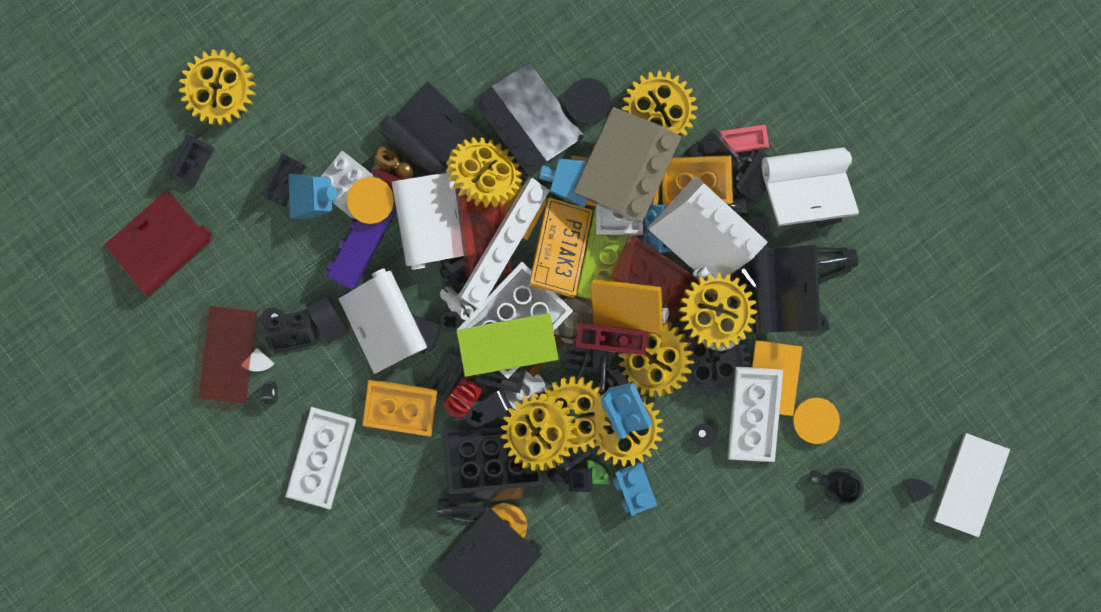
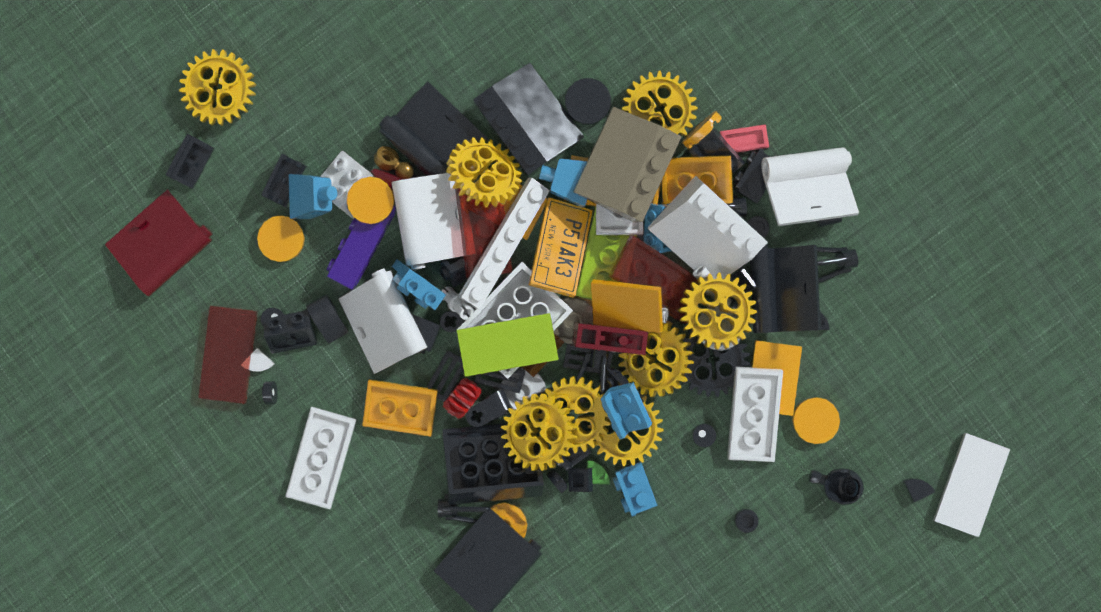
(281, 238): none -> light orange tile
(413, 283): none -> dark azure plate
(701, 130): none -> light orange tile
(746, 520): none -> black tile

